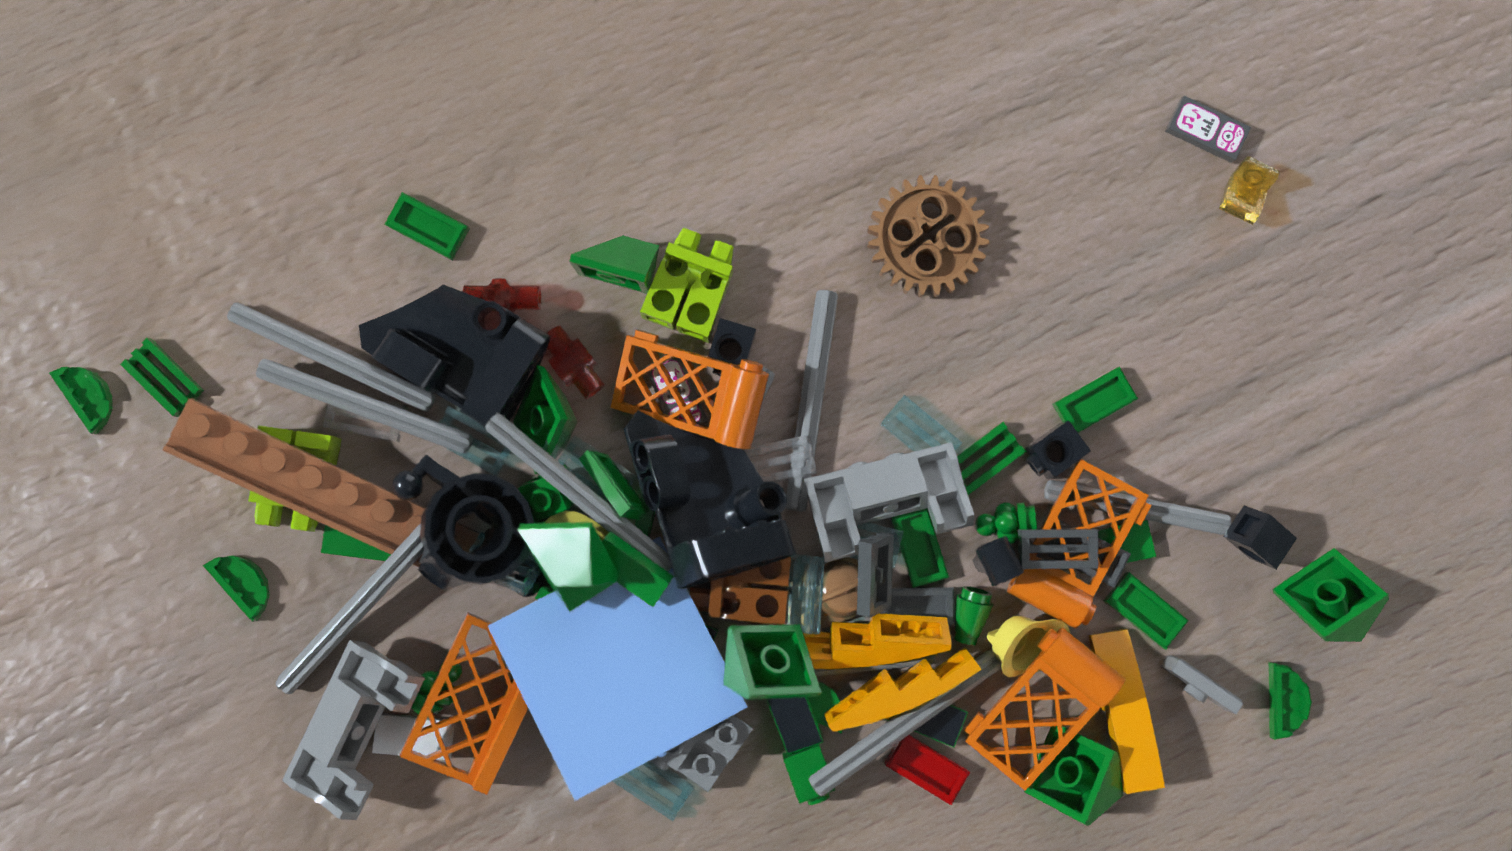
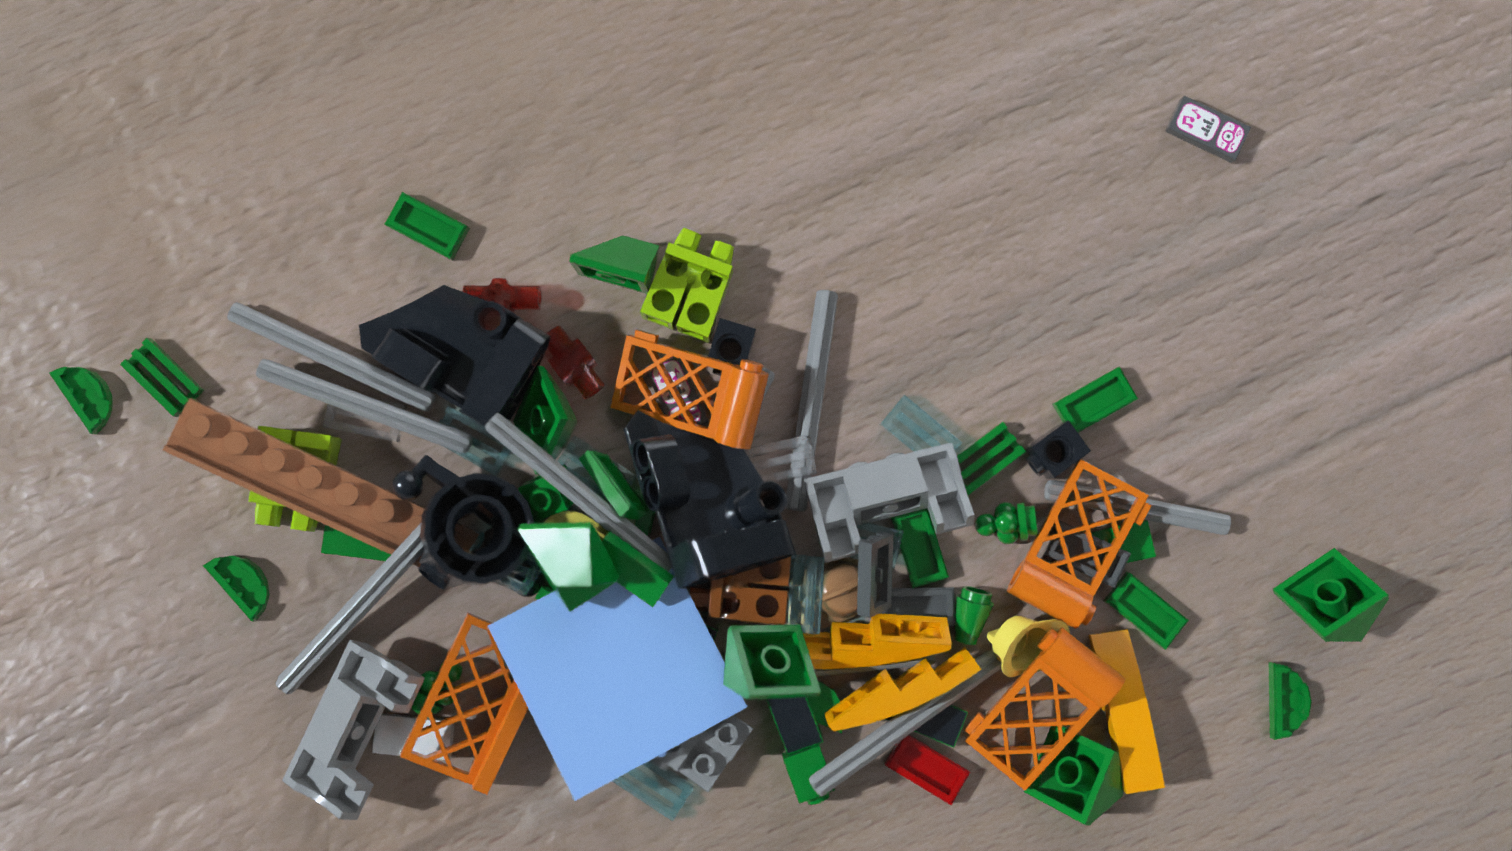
(907, 211): medium nougat gear -> none
(997, 561): black piece -> none
(1025, 549): dark grey tile -> none
(1200, 685): light grey plate -> none
(1248, 189): clear yellow bracket -> none
(1260, 537): black brick -> none

